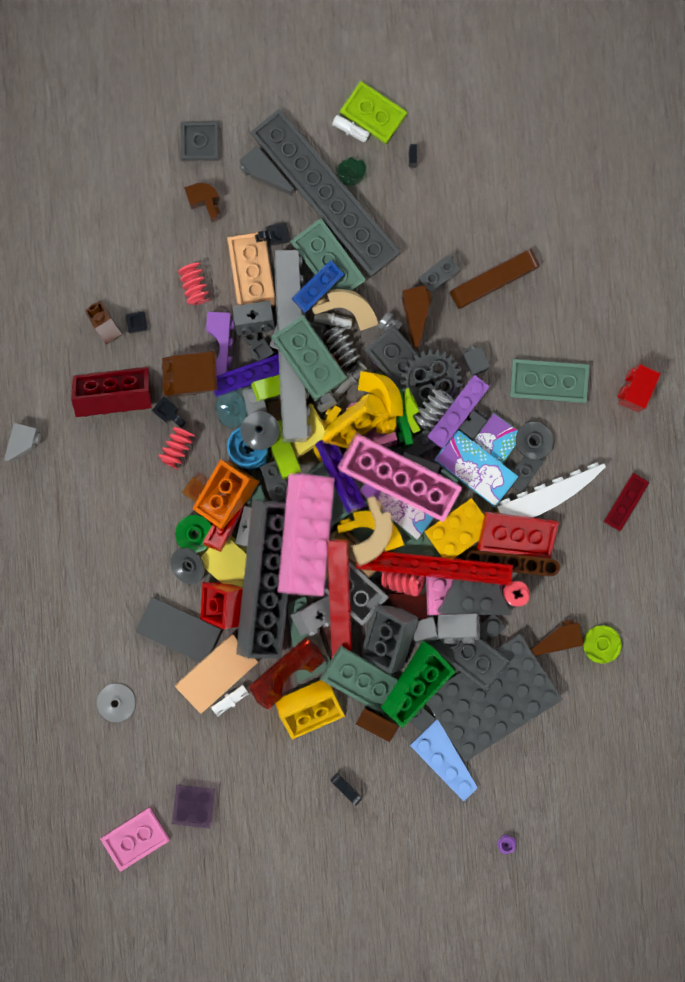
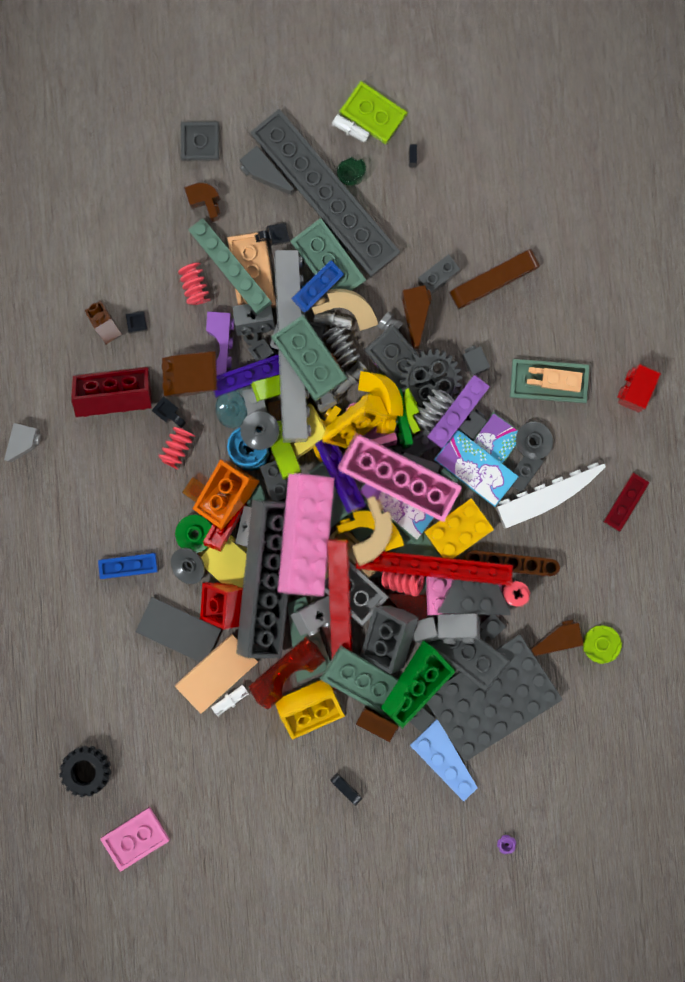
(69, 775): none -> black tyre
(125, 699): light grey dish -> none
(127, 566): none -> blue plate
(193, 806): clear purple plate -> none
(230, 266): none -> sand green plate
(517, 535): red tile -> none
(557, 379): none -> light nougat hinge

